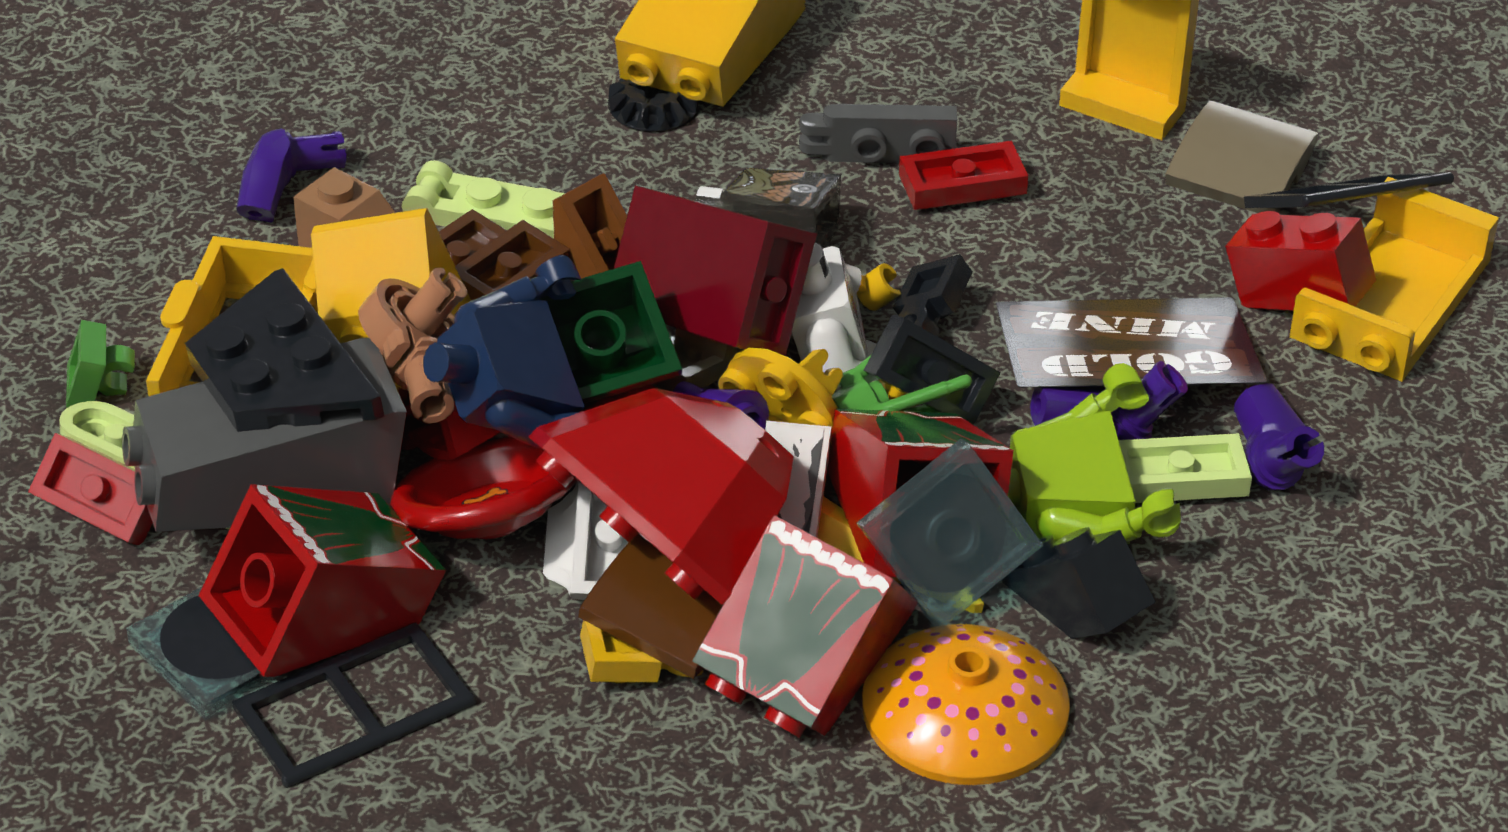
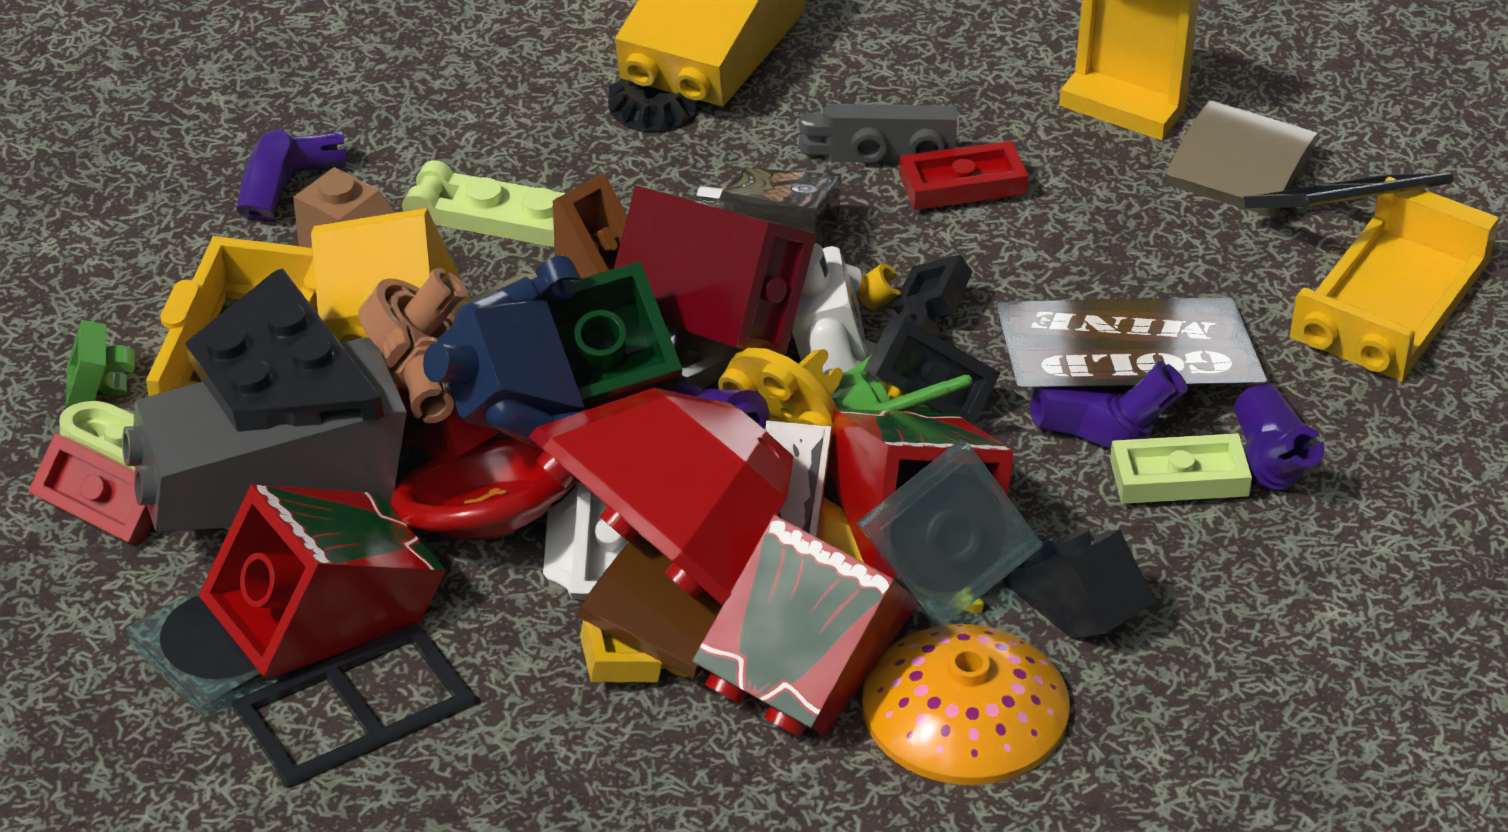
(494, 257): reddish brown slope -> none
(1074, 471): lime torso -> none
(1284, 253): red brick -> none

